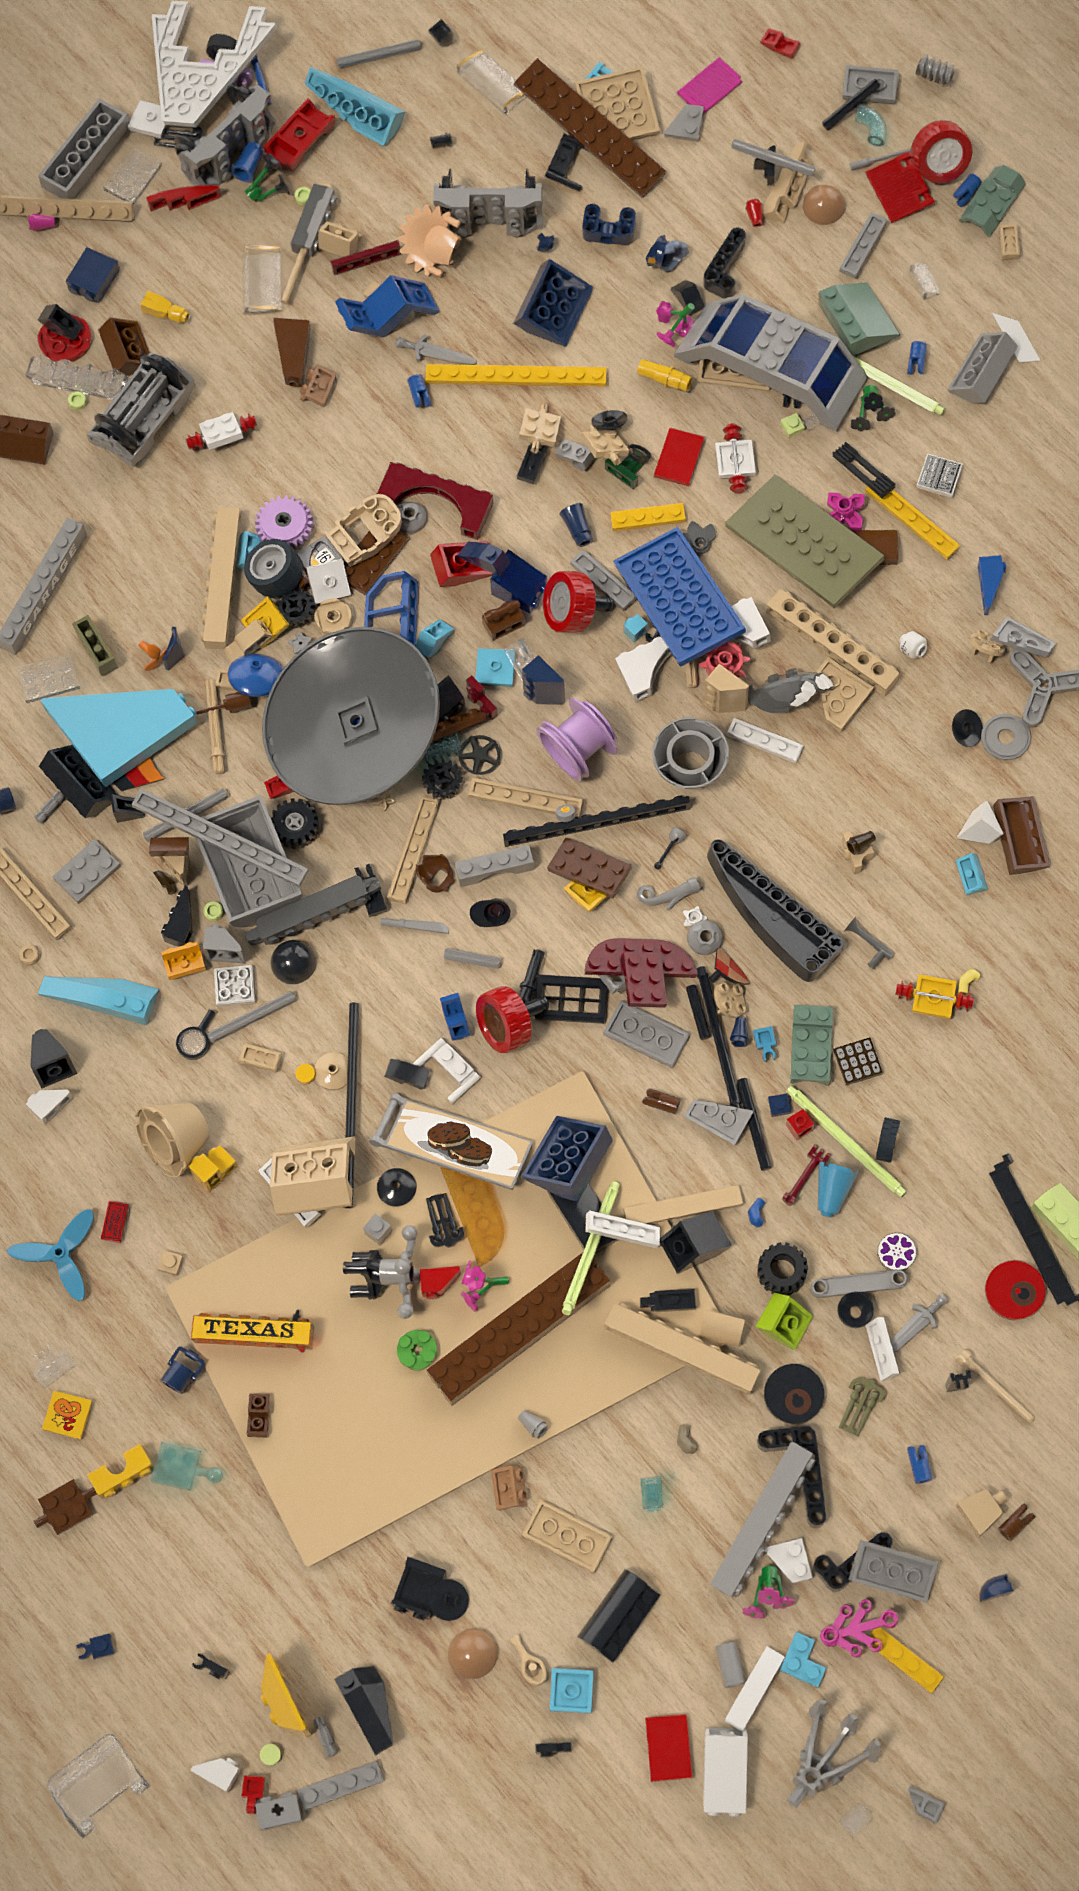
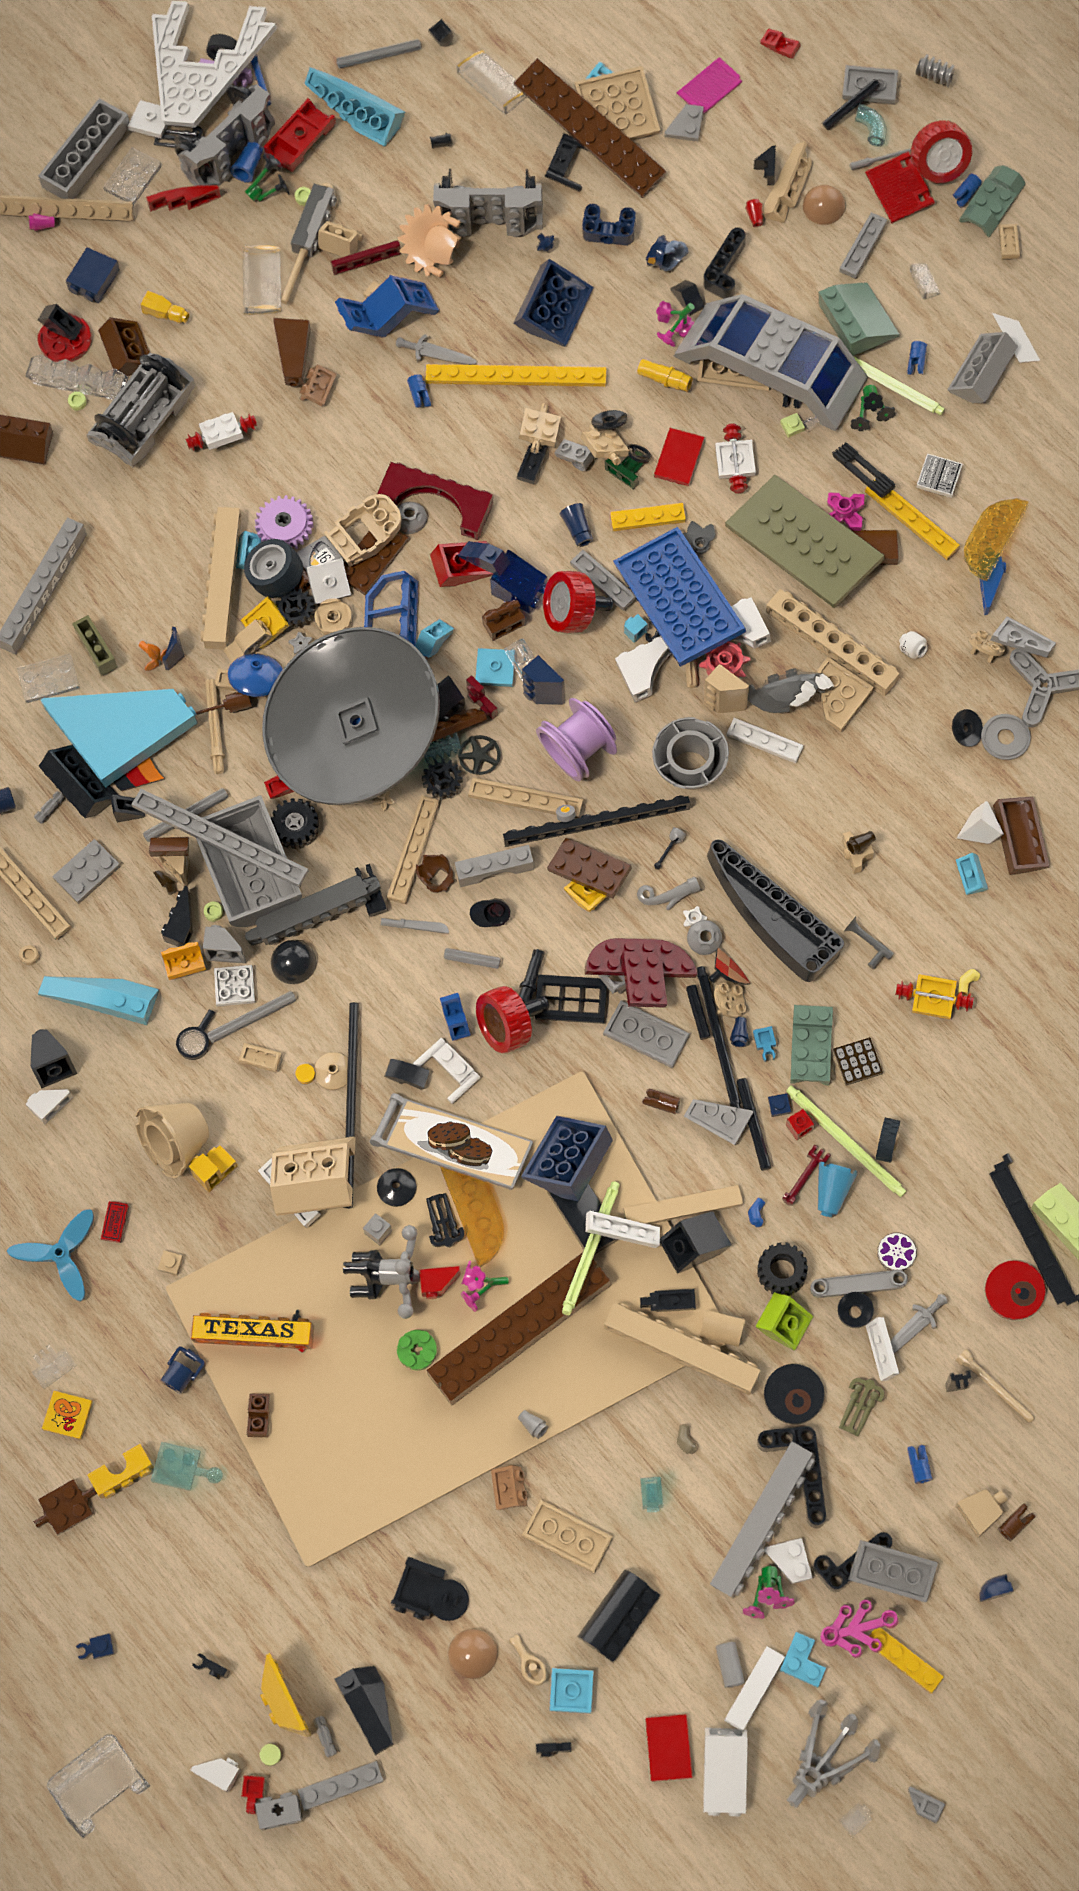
(773, 157): light grey axle -> none
(992, 535): none -> clear yellow plate

